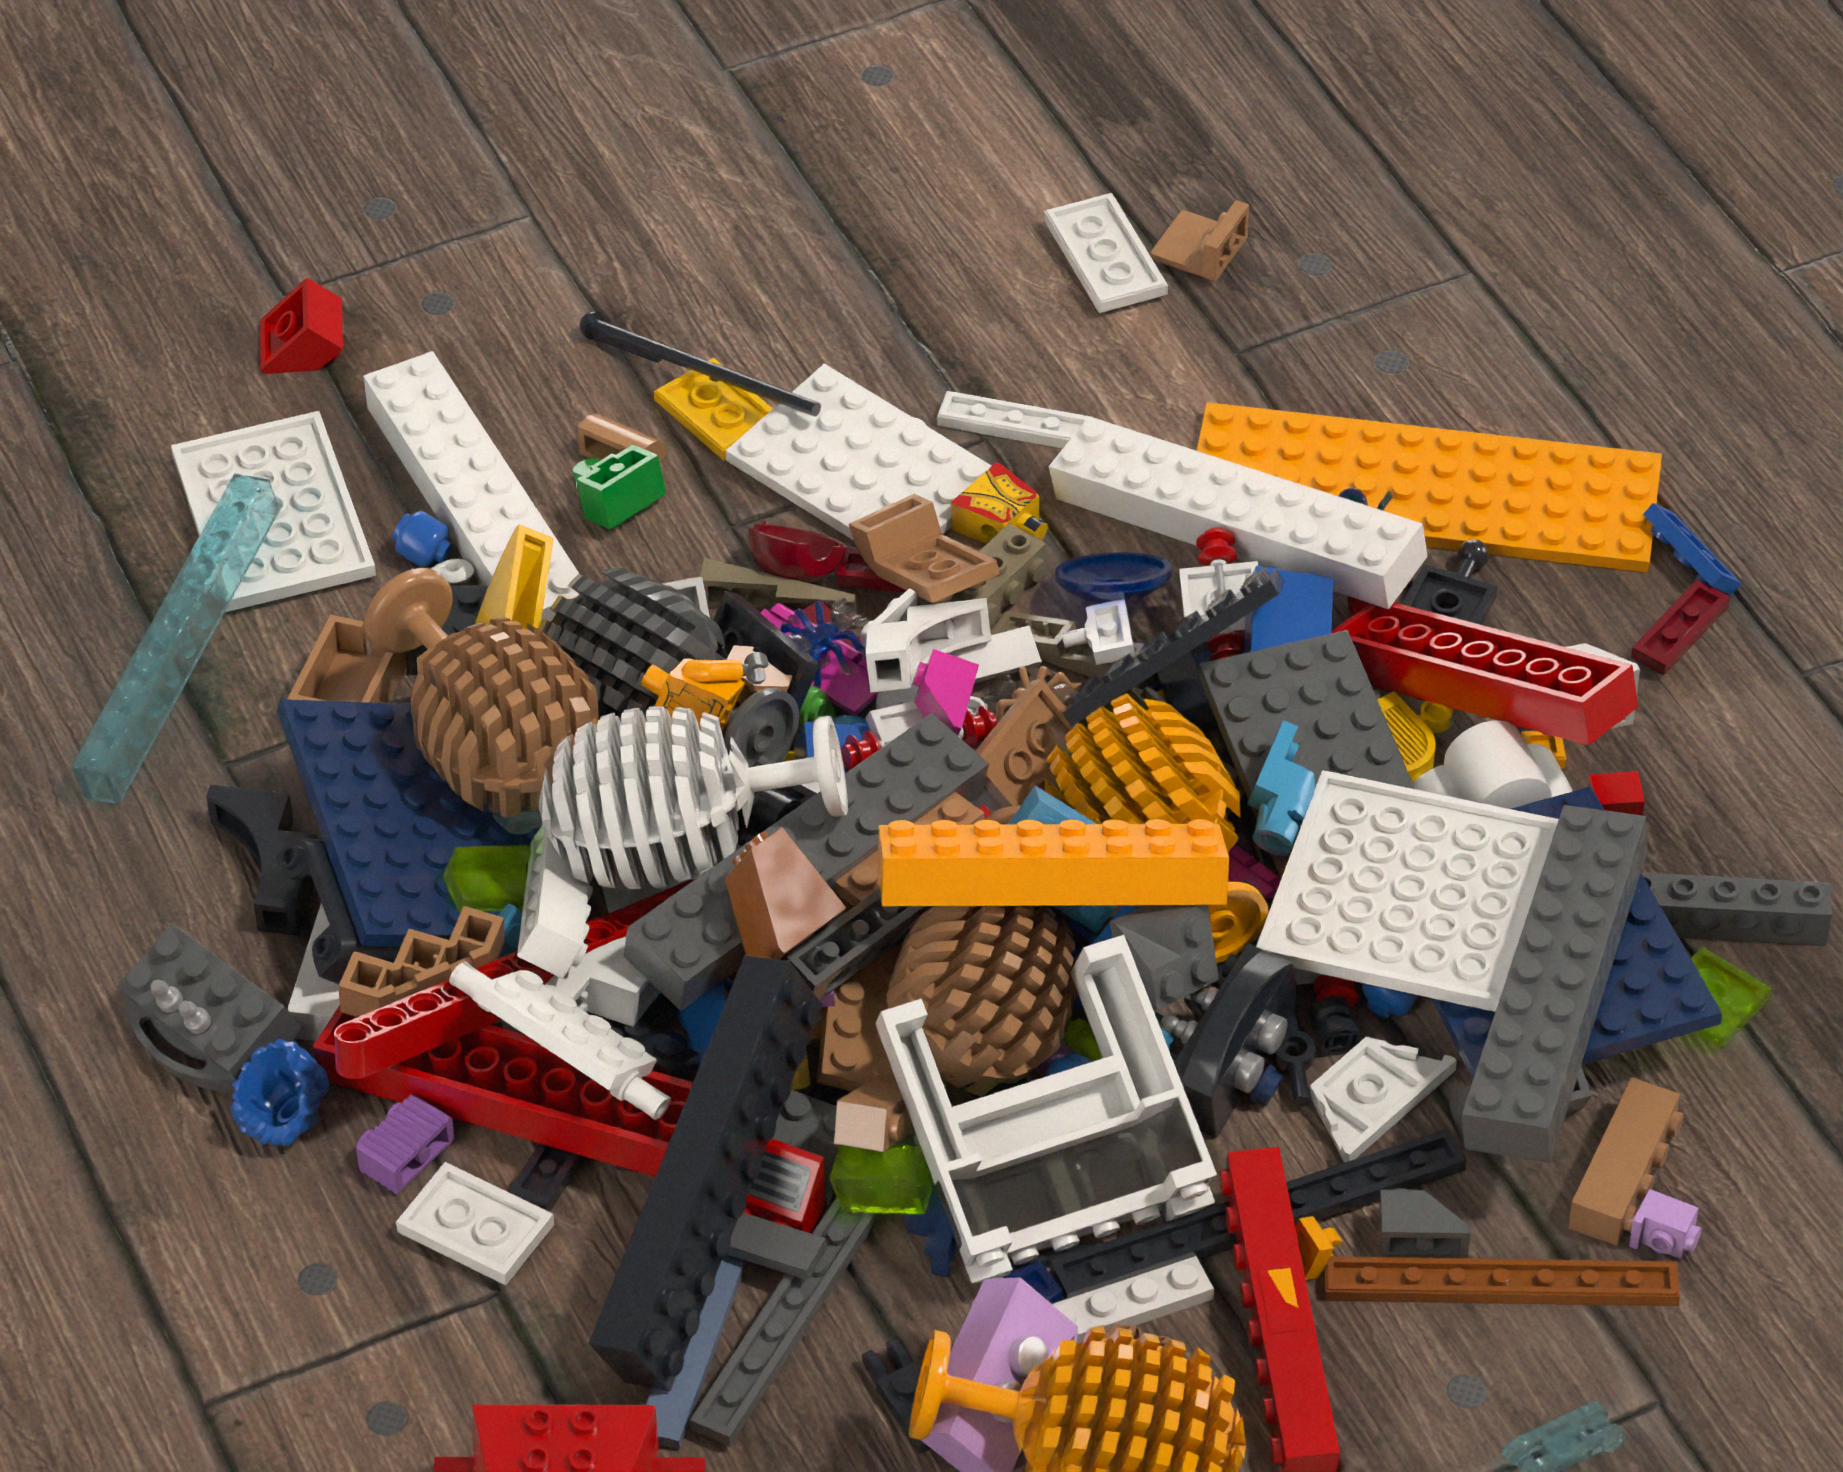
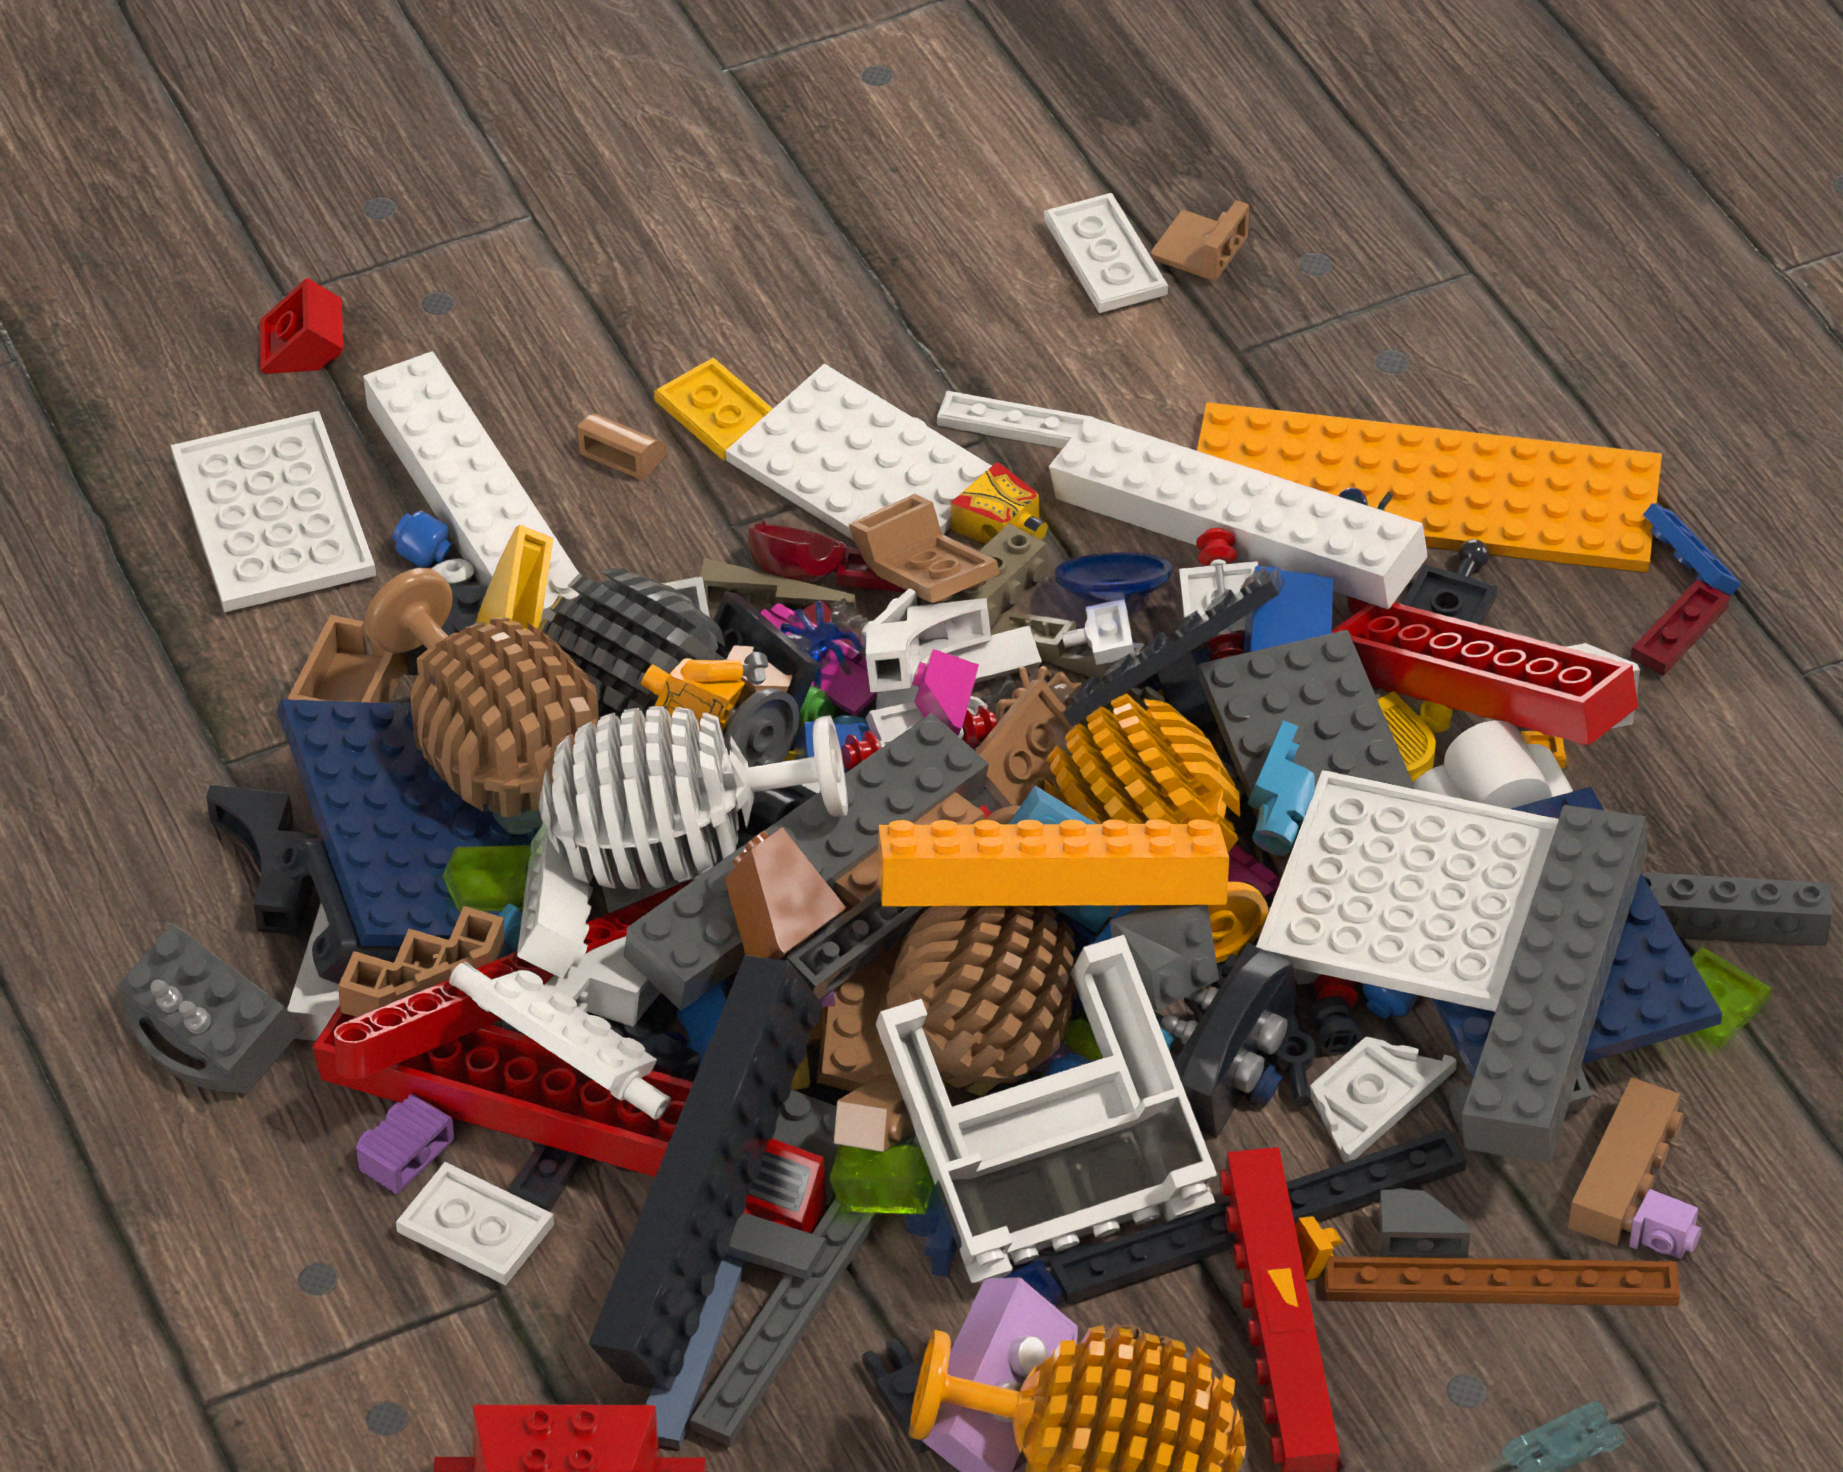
(175, 639): clear light blue brick -> none
(278, 1093): blue hair -> none
(595, 328): black bar -> none
(618, 485): green brick -> none
(1140, 1297): white plate -> none
(1619, 791): red brick -> none

